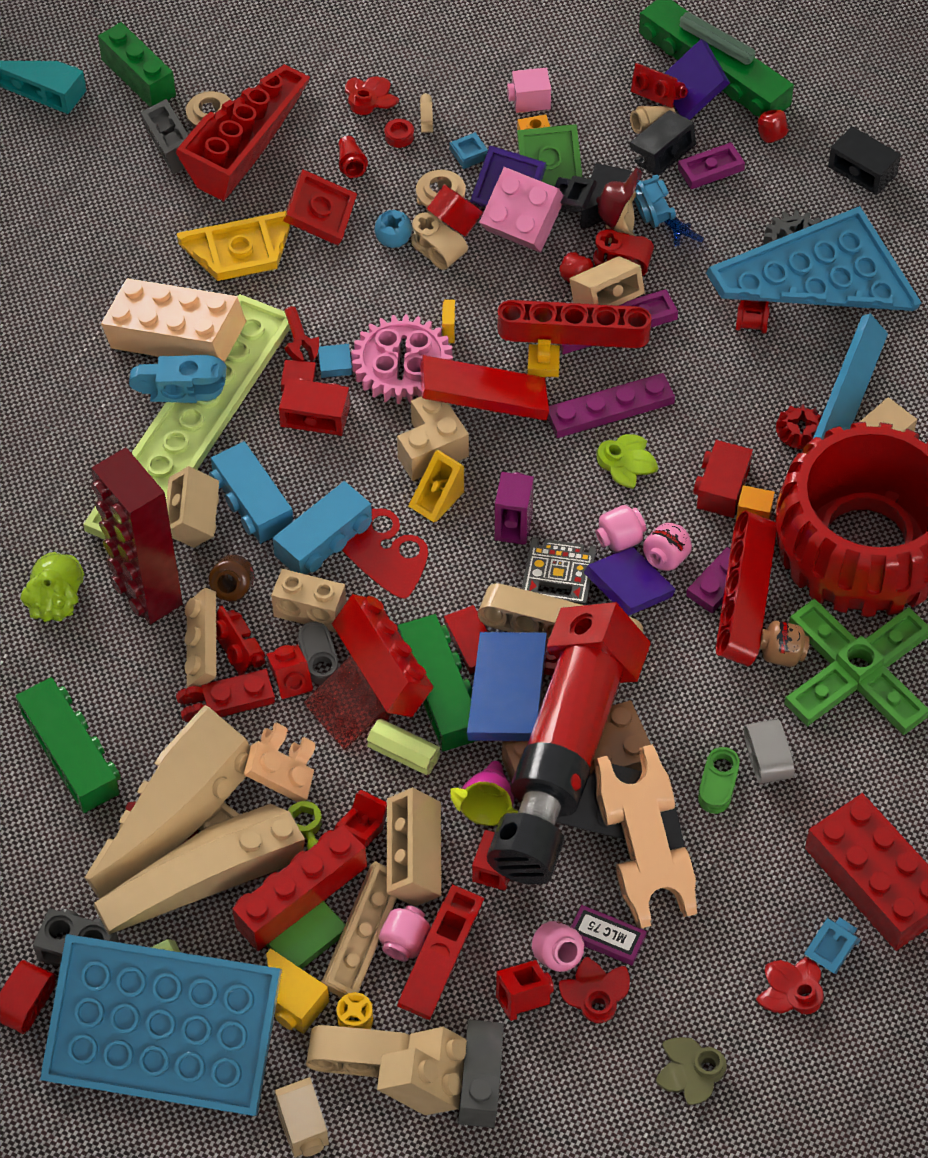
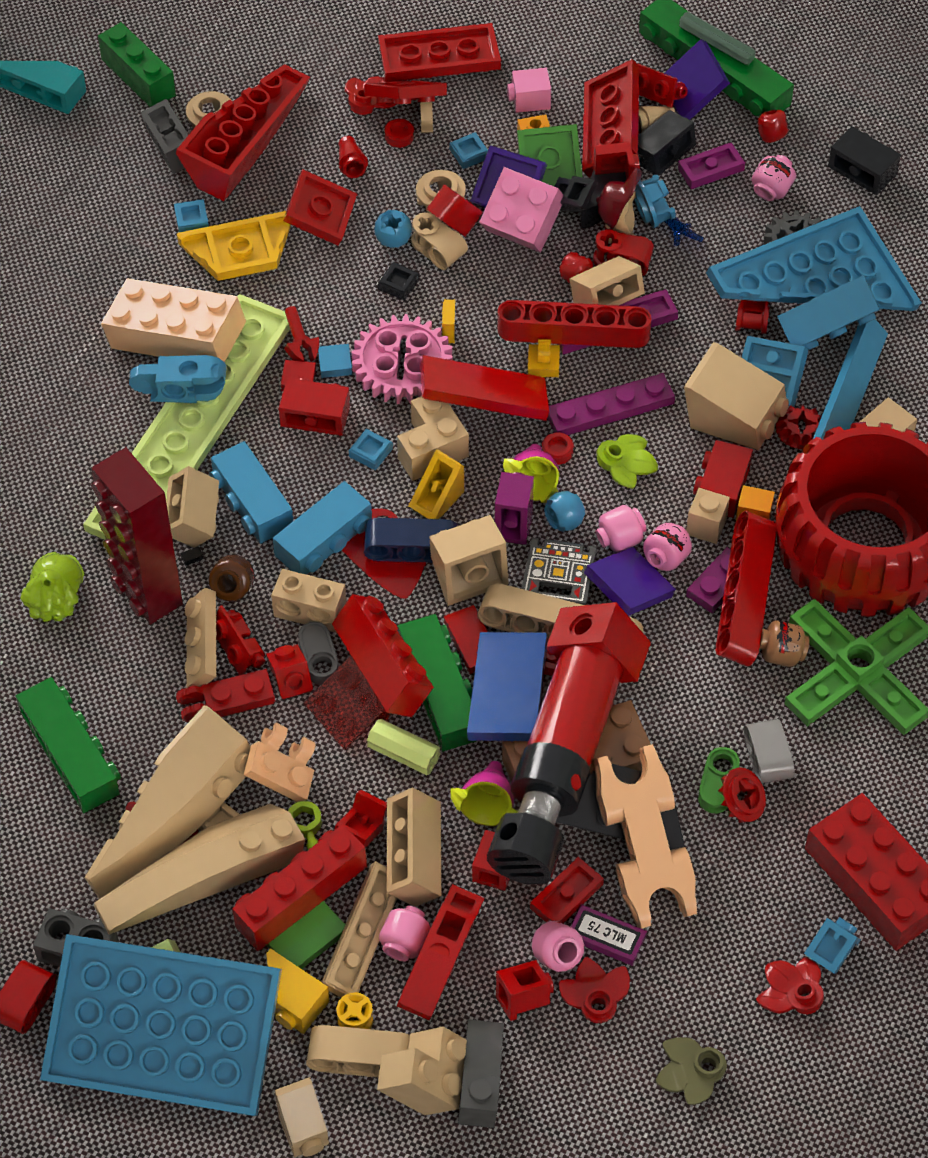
(191, 215): none -> dark azure plate
(192, 556): none -> black piece
(370, 449): none -> dark azure tile
(398, 281): none -> black tile
(402, 538): none -> dark blue beam
(405, 91): none -> red plate
(439, 52): none -> red plate
(469, 559): none -> tan slope
(537, 464): none -> neon yellow hat
(559, 447): none -> red tile
(564, 511): none -> dark azure piece
(567, 892): none -> red plate
(610, 111): none -> red plate
(615, 159): none -> red bracket
(707, 515): none -> tan brick
(734, 398): none -> tan slope
(753, 804): none -> red gear
(773, 177): none -> bright pink head
(778, 360): none -> dark azure wing
(830, 313): none -> dark azure brick

